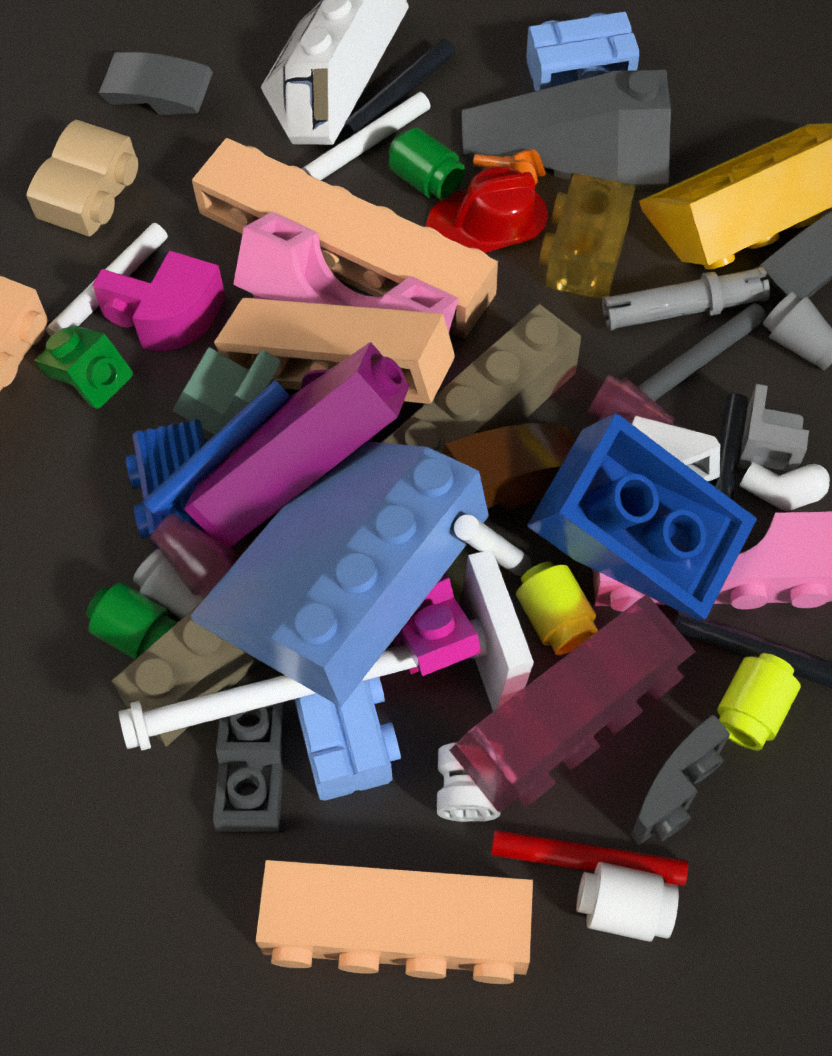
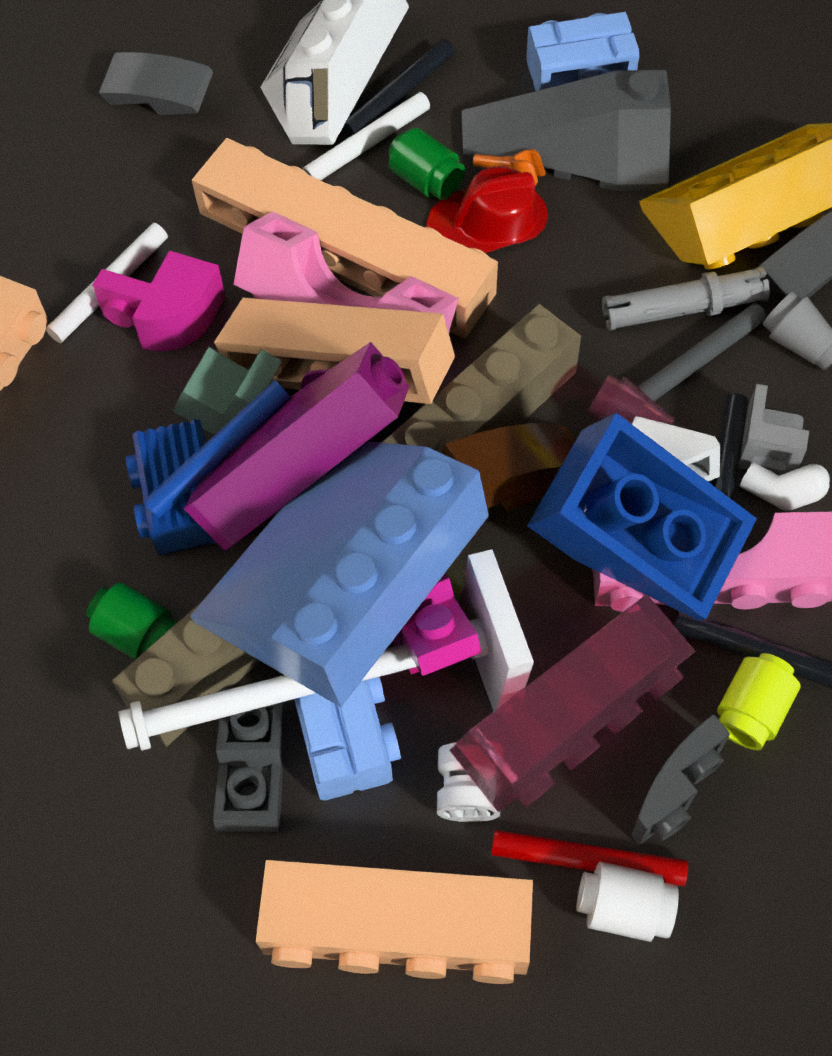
(83, 178): tan brick -> none
(86, 362): green bracket -> none
(164, 586): light grey cone -> none
(193, 554): clear pink cone -> none
(484, 539): white bar -> none
(556, 607): neon yellow brick -> none
(588, 235): clear yellow brick -> none

